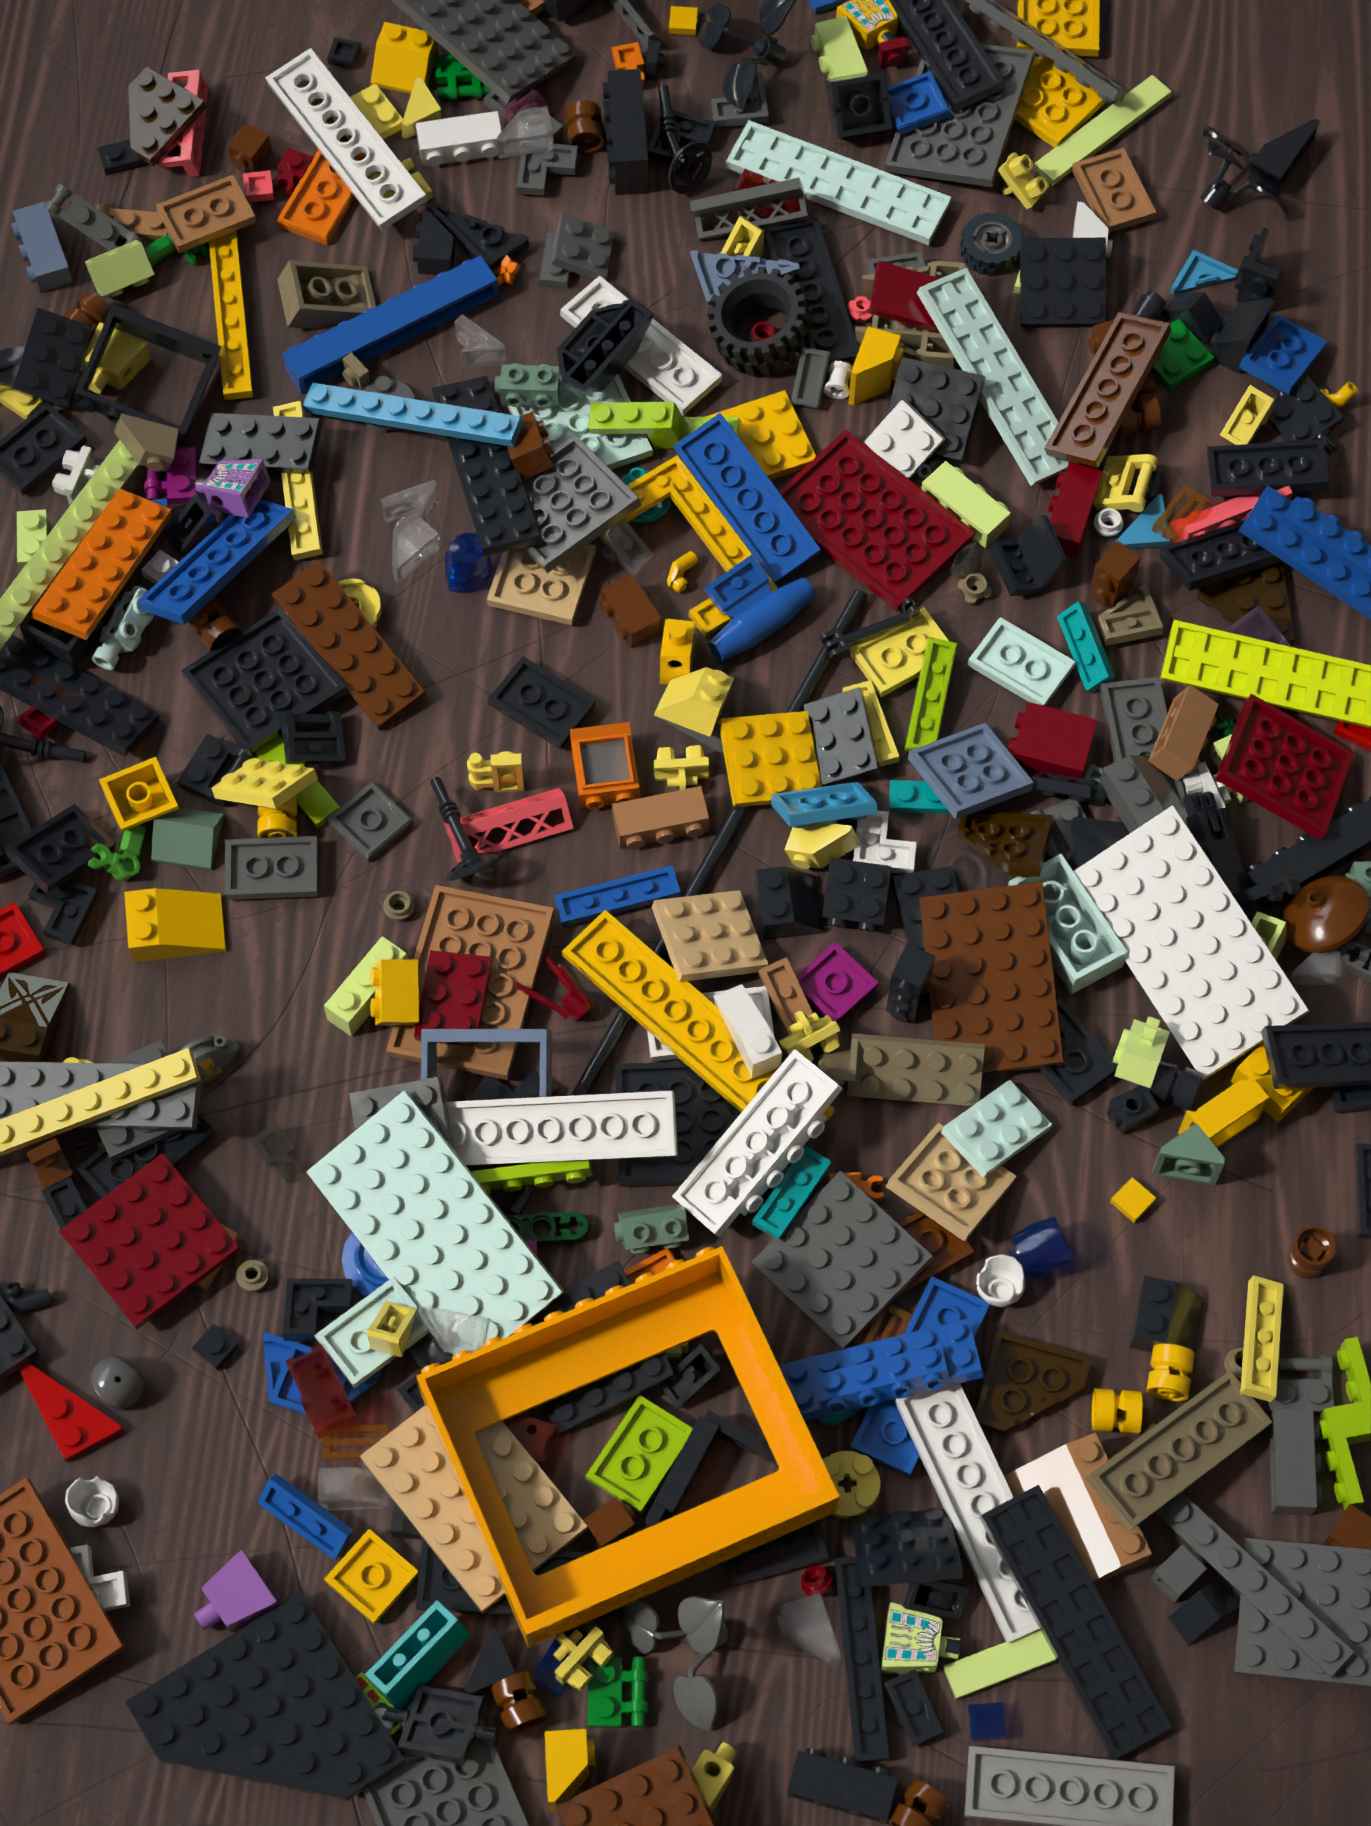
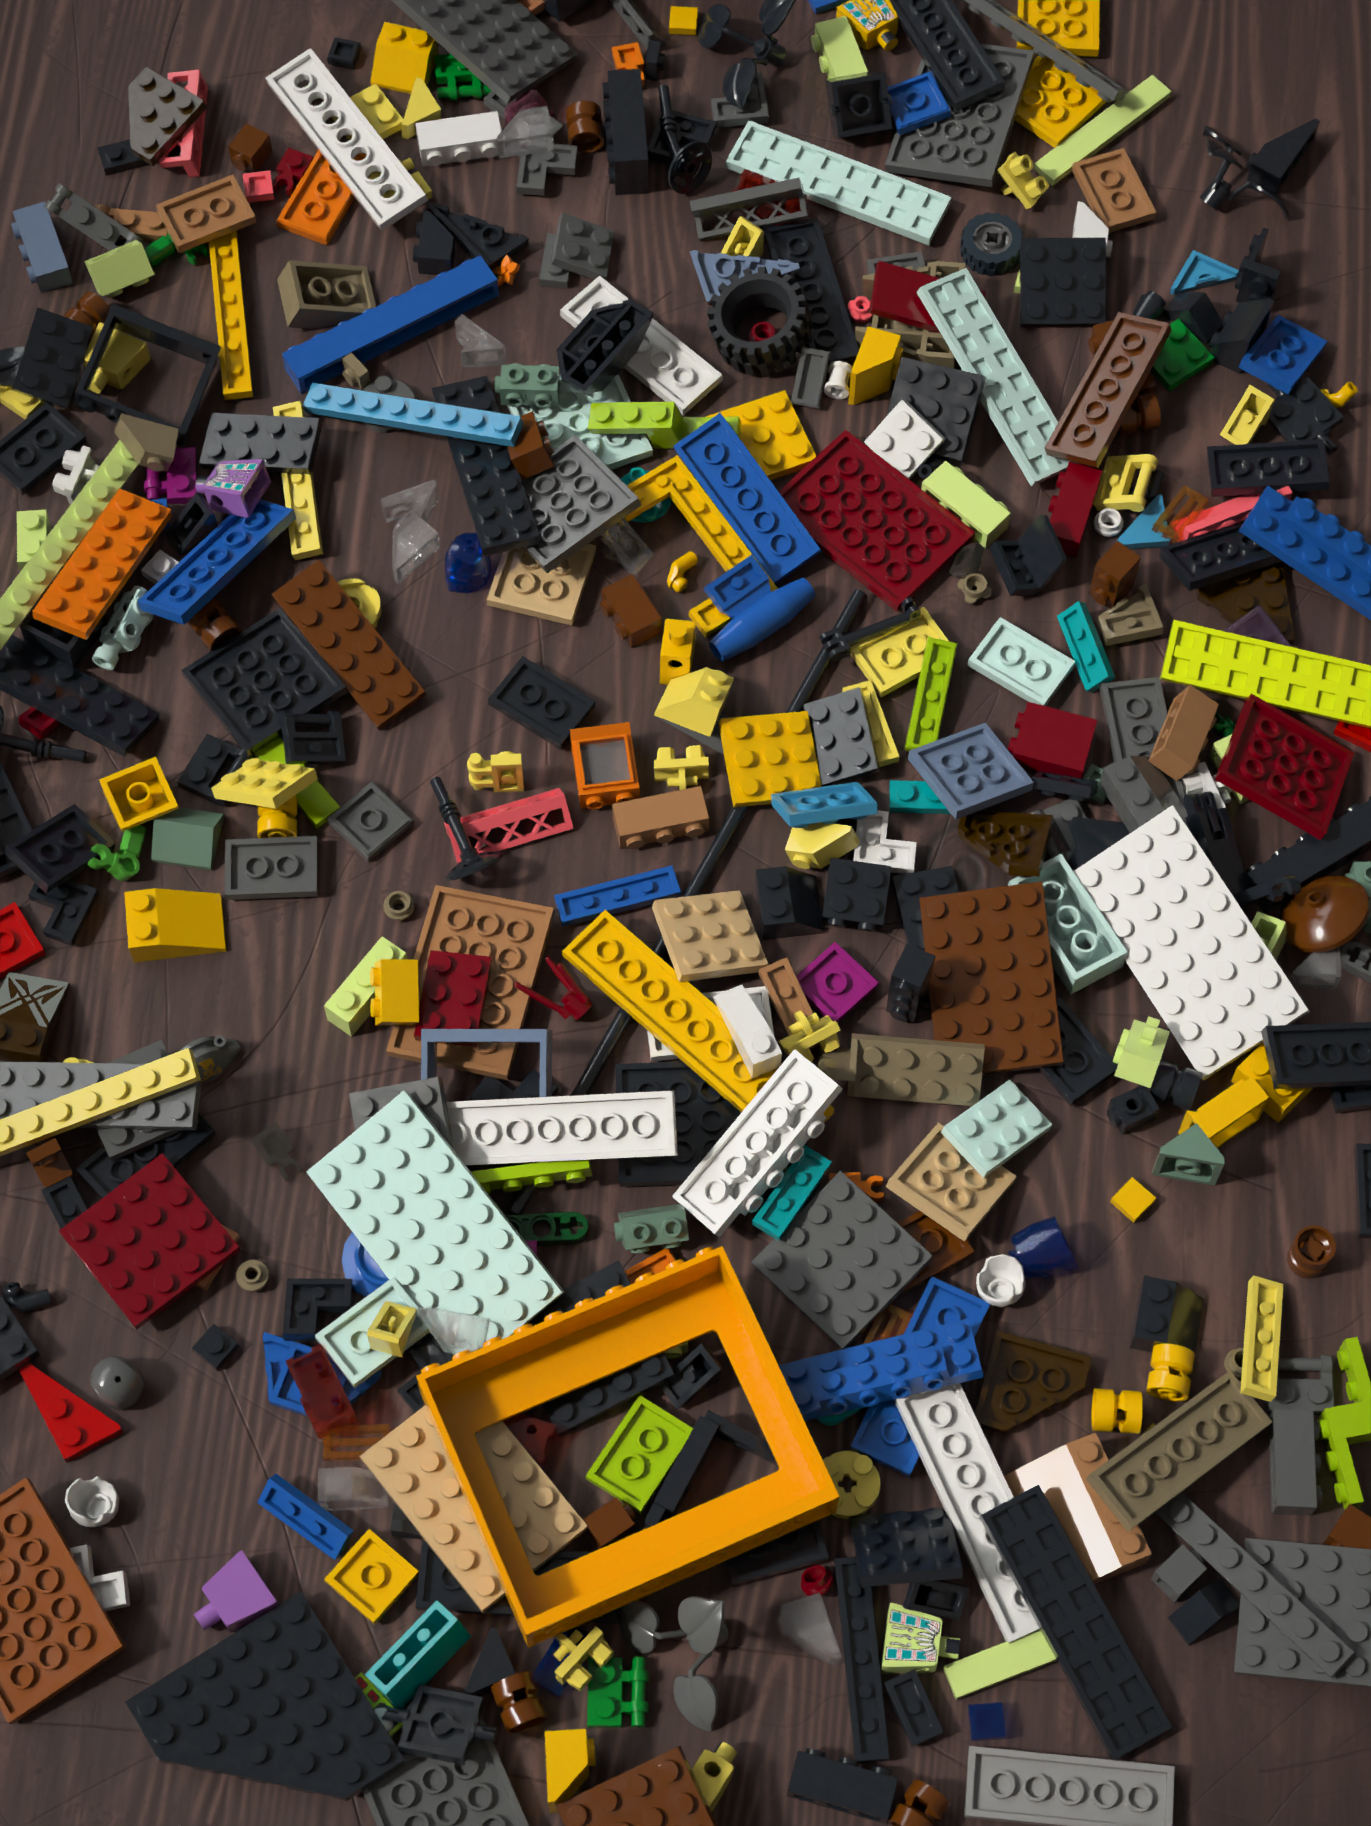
(893, 52): dark red plate -> none

